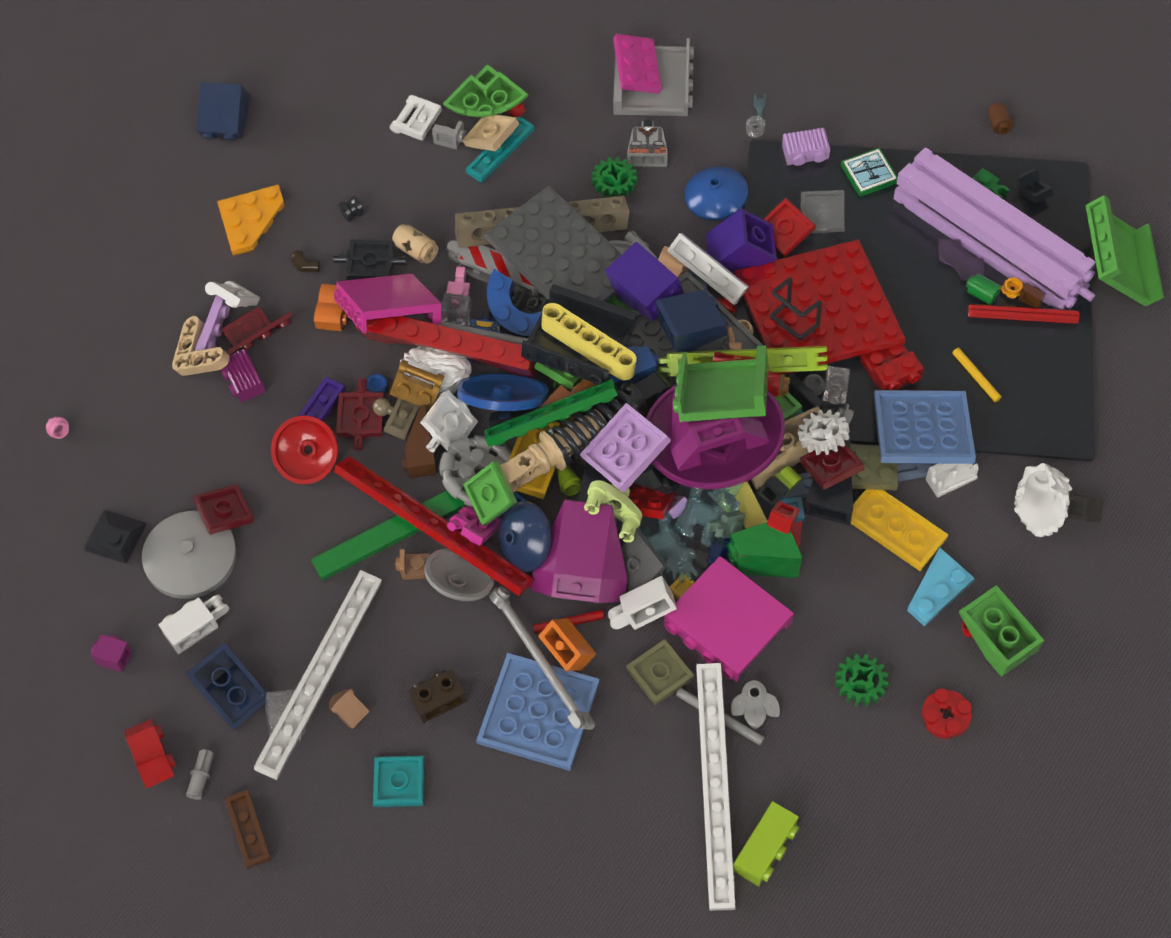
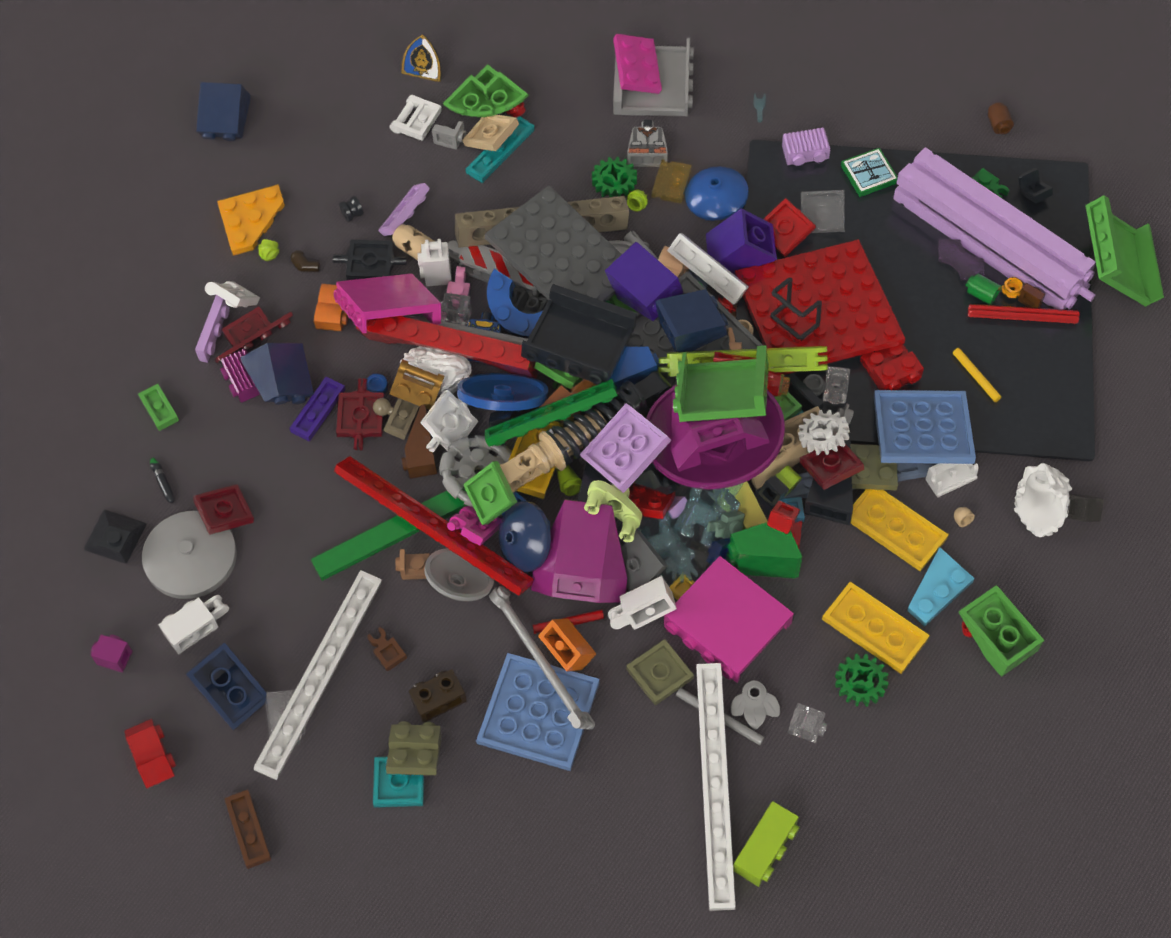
(57, 427): bright pink plate -> none
(158, 407): none -> bright green plate
(161, 478): none -> black piece
(187, 360): tan beam -> none
(200, 774): light grey axle -> none
(268, 250): none -> lime plate
(280, 372): none -> dark blue slope
(290, 447): red dish -> none
(348, 707): medium nougat tile -> none
(387, 652): none -> reddish brown plate
(404, 209): none -> lavender plate
(414, 749): none -> olive plate
(422, 60): none -> shield
(435, 263): none -> white brick
(588, 341): light yellow beam -> none
(637, 200): none -> lime plate
(671, 181): none -> clear yellow plate
(755, 132): clear bush -> none
(807, 723): none -> clear brick
(875, 627): none -> yellow plate
(950, 727): red plate -> none
(963, 516): none -> tan hinge

